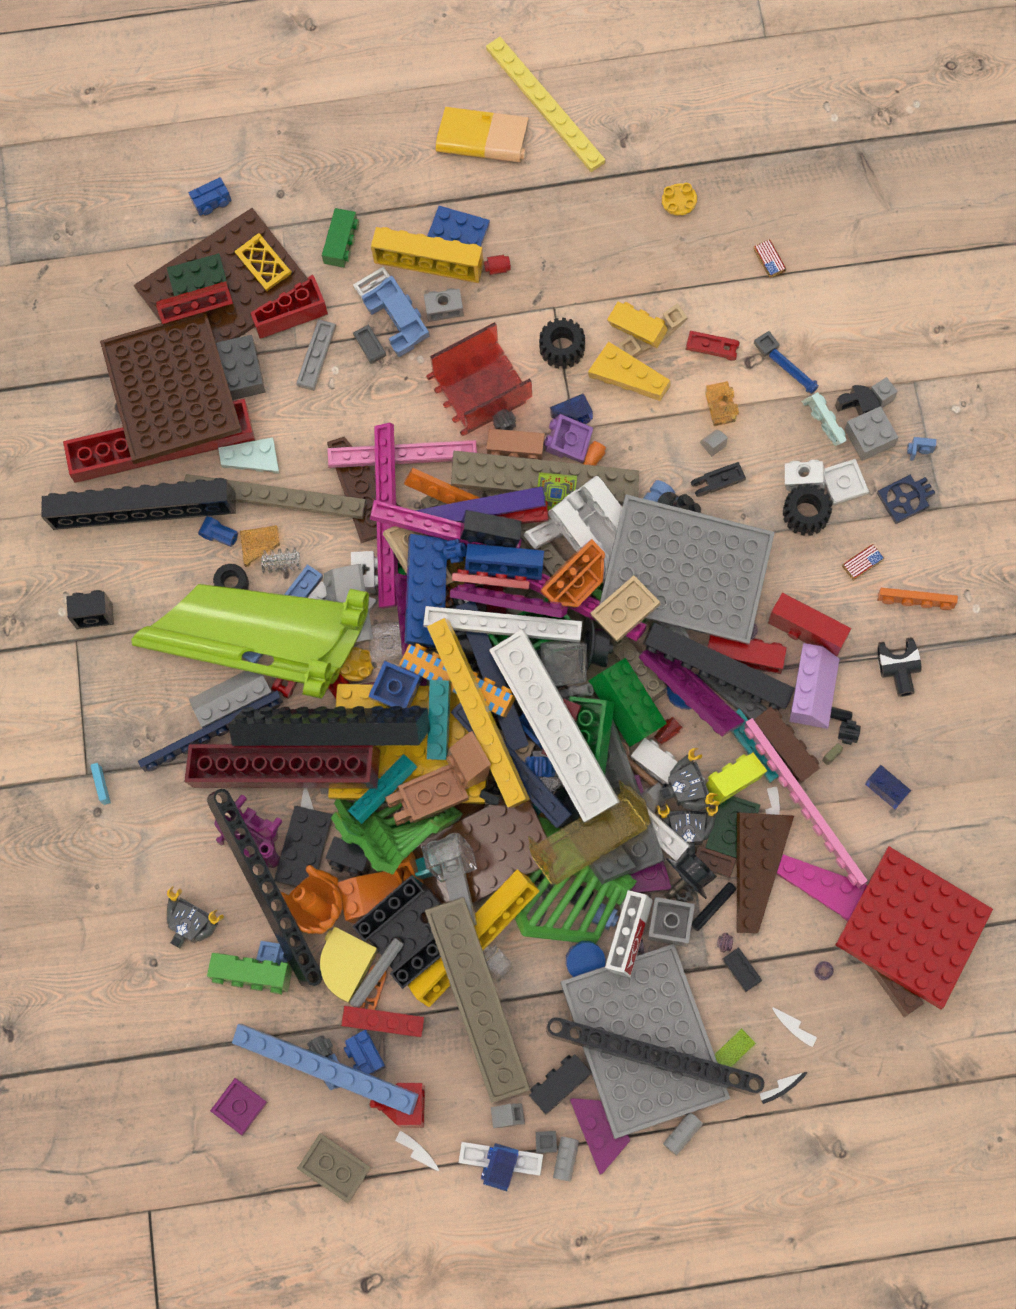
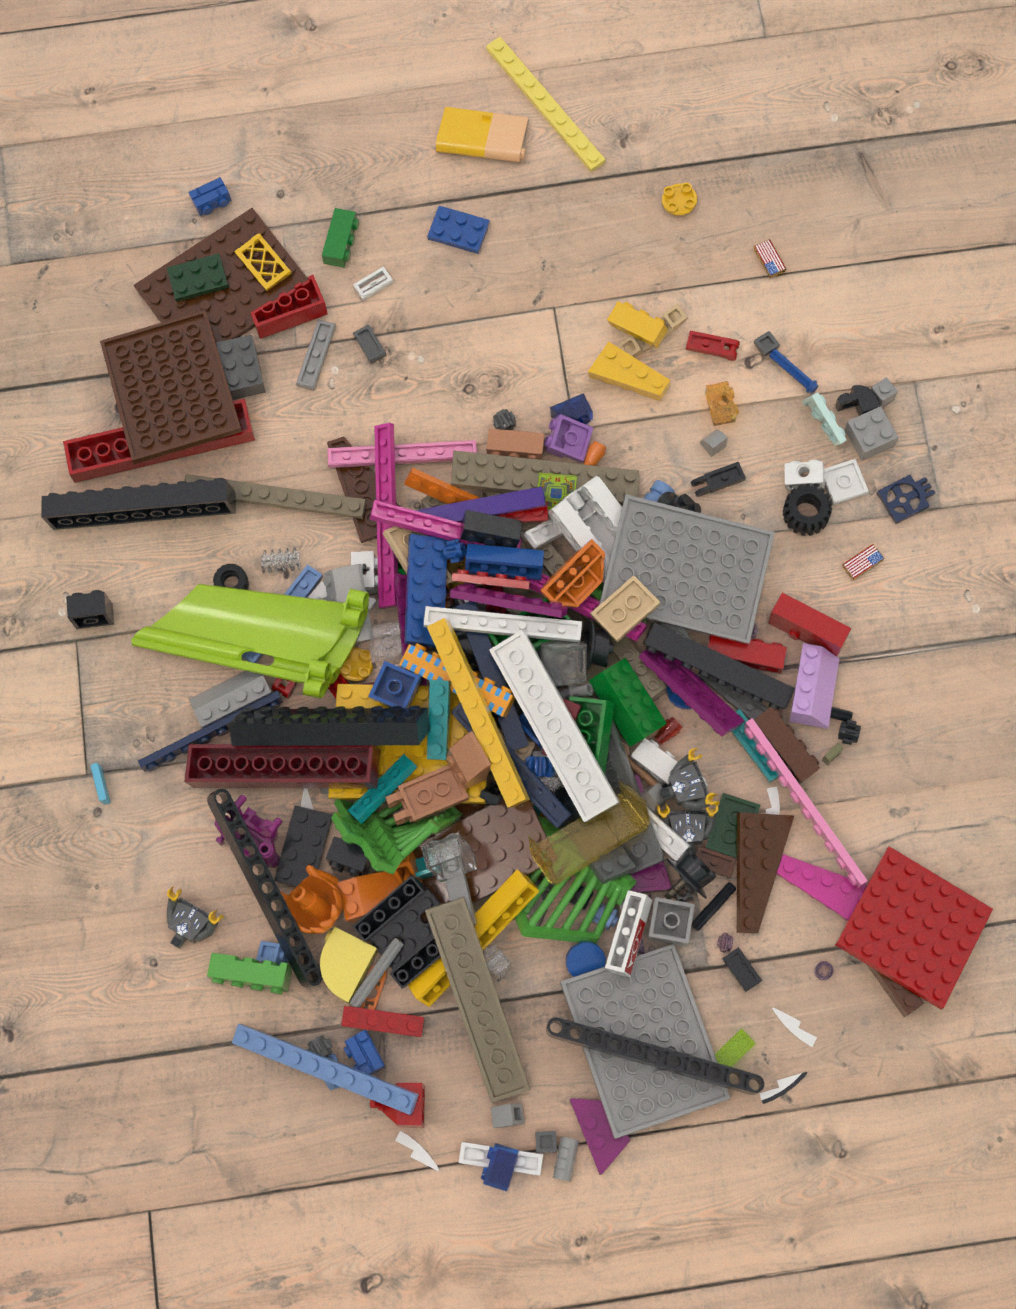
(194, 302): red brick -> none
(213, 530): blue piece -> none
(238, 1106): magenta tile -> none
(253, 455): light aqua wing -> none
(256, 541): clear yellow wing -> none
(334, 1168): dark tan plate -> none
(399, 308): medium blue bracket -> none
(427, 254): yellow brick -> none
(440, 312): light grey brick -> none
(478, 379): clear red windscreen -> none
(497, 264): red brick -> none
(557, 330): black tyre -> none
(559, 1083): black brick -> none
(682, 1133): light grey axle -> none
(735, 777): neon yellow brick -> none
(888, 787): clear blue brick -> none
(900, 666): black connector -> none
(923, 445): medium blue bracket -> none
(925, 599): orange plate -> none

